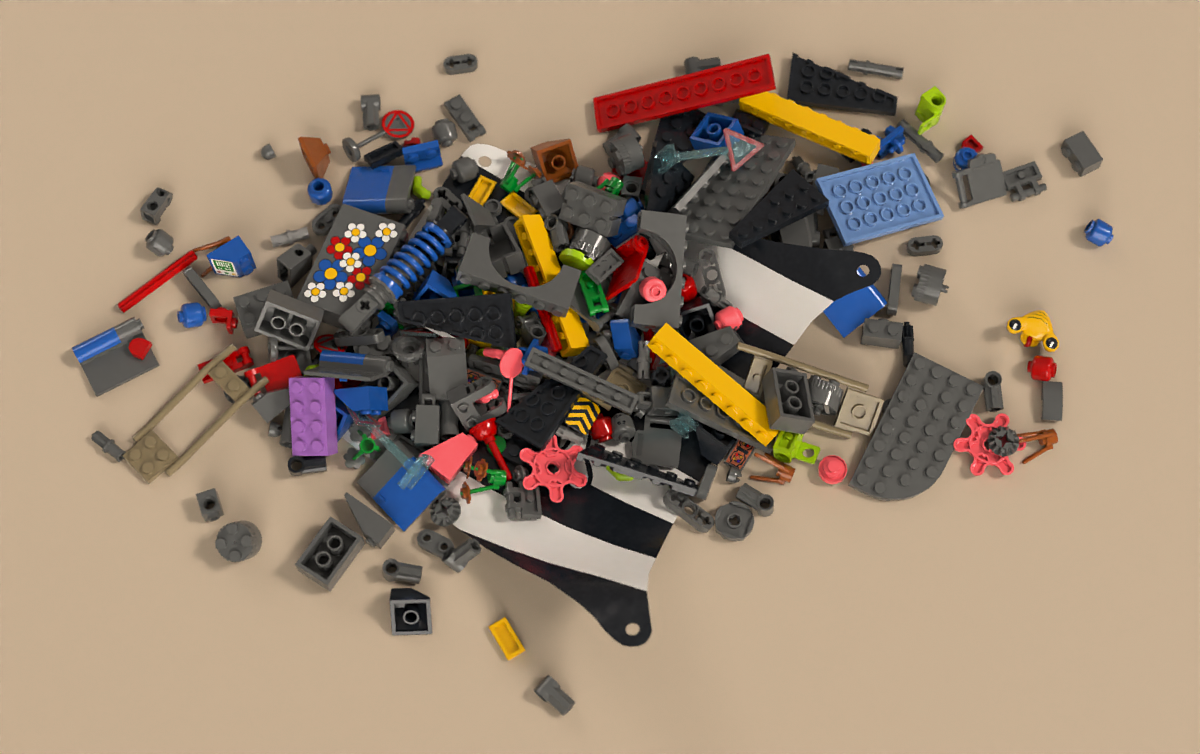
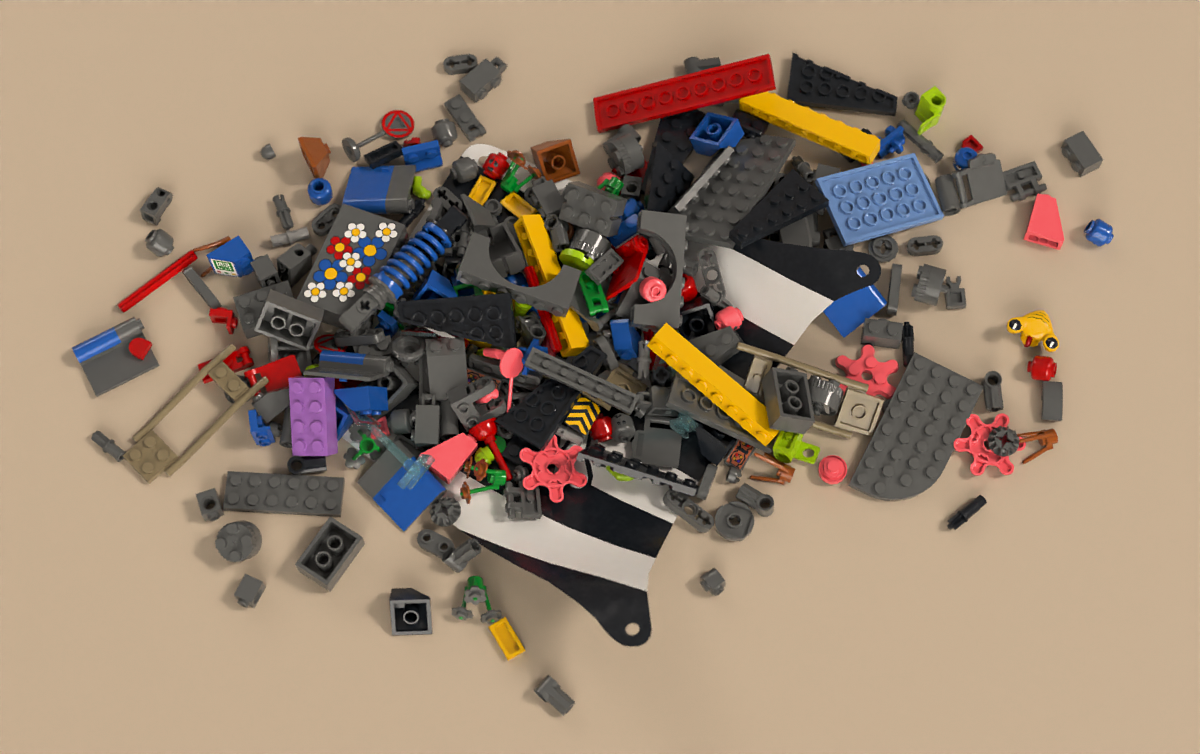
(192, 315): blue head -> none
(249, 591): none -> dark grey brick
(260, 432): none -> blue bracket
(265, 271): none -> dark grey brick
(283, 211): none -> dark grey axle
(284, 494): none -> dark grey plate
(370, 107): dark grey piece -> none
(373, 526): dark grey slope -> none
(404, 572): dark grey piece -> none
(475, 593): none -> dark grey plant
(483, 79): none -> dark grey brick
(484, 453): none -> lime plate
(495, 166): none -> red head
(584, 175): dark grey head -> none
(713, 582): none -> dark grey plate
(738, 148): clear light blue piece -> none
(868, 364): none -> coral plate
(877, 69): dark grey pin -> none
(890, 245): none -> dark grey gear
(911, 96): none -> dark grey plate
(947, 195): none -> dark grey pin
(956, 296): none -> dark grey plate
(967, 512): none -> black piece
(1045, 223): none -> coral slope

